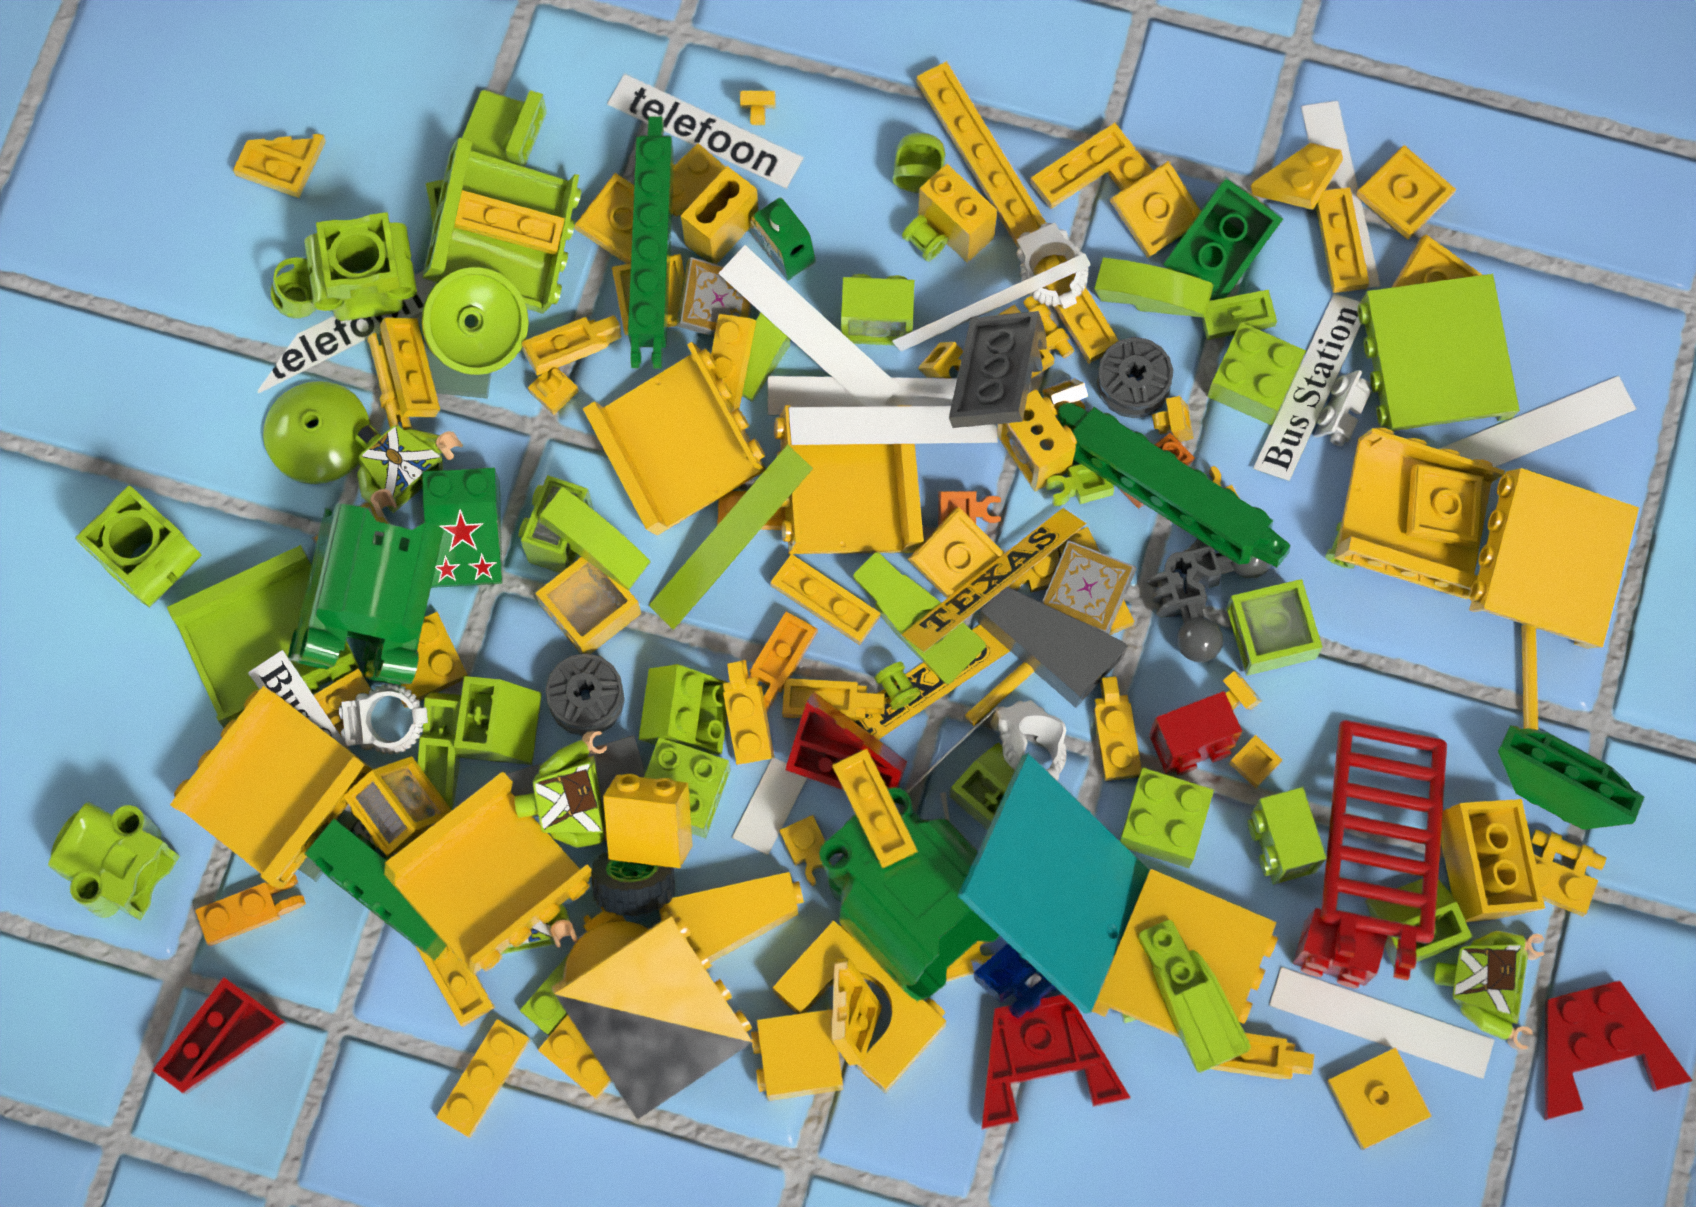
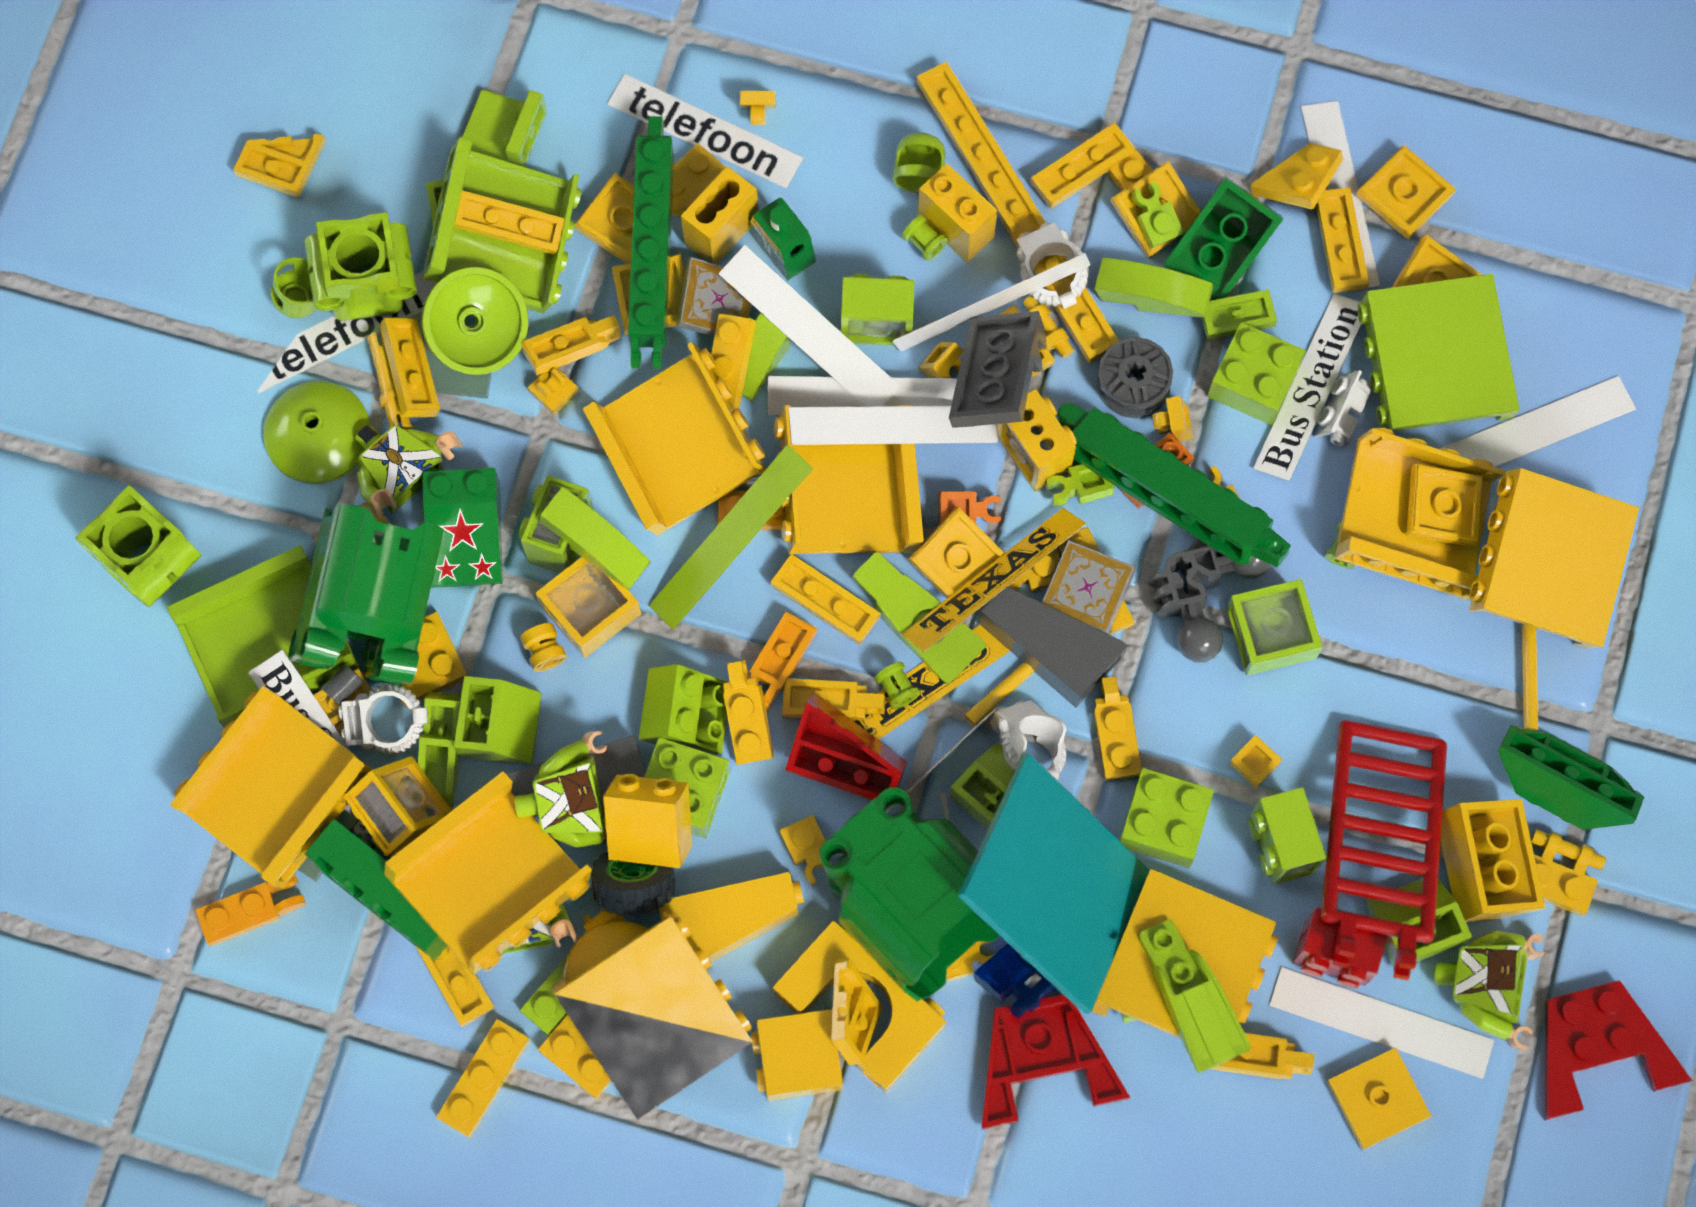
(111, 859): lime piece -> none
(216, 1036): red wedge -> none
(342, 684): none -> dark grey hinge
(543, 647): none -> yellow wheel
(580, 674): dark grey wheel -> none
(769, 807): white sticker -> none
(874, 808): yellow plate -> none
(1065, 392): tile -> none
(1158, 221): none -> lime plate
(1195, 734): red piece -> none
(1240, 692): yellow tile -> none

